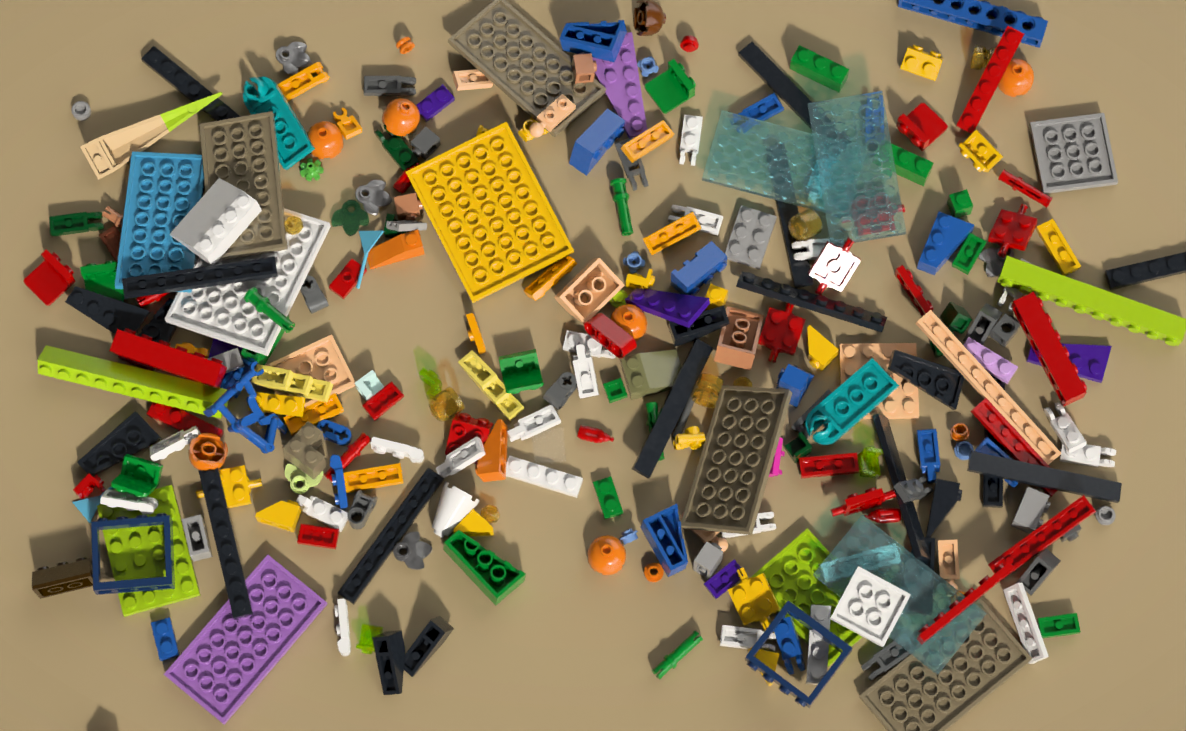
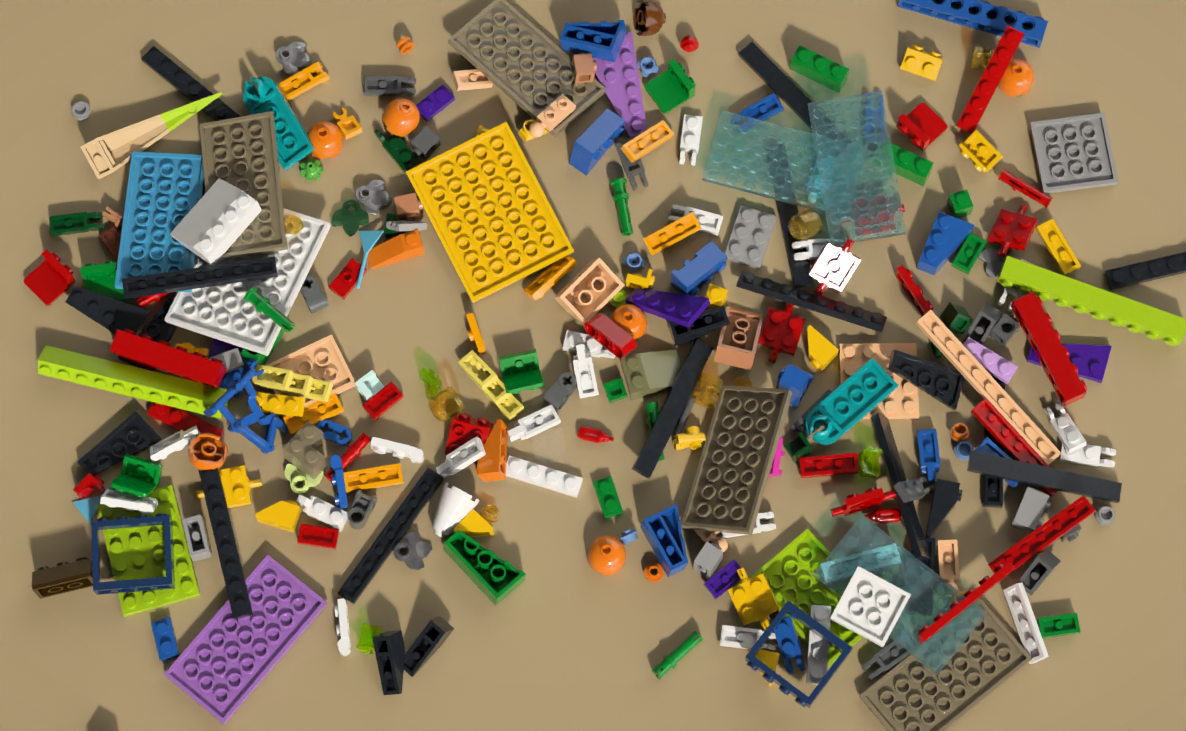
(403, 181): red piece -> none

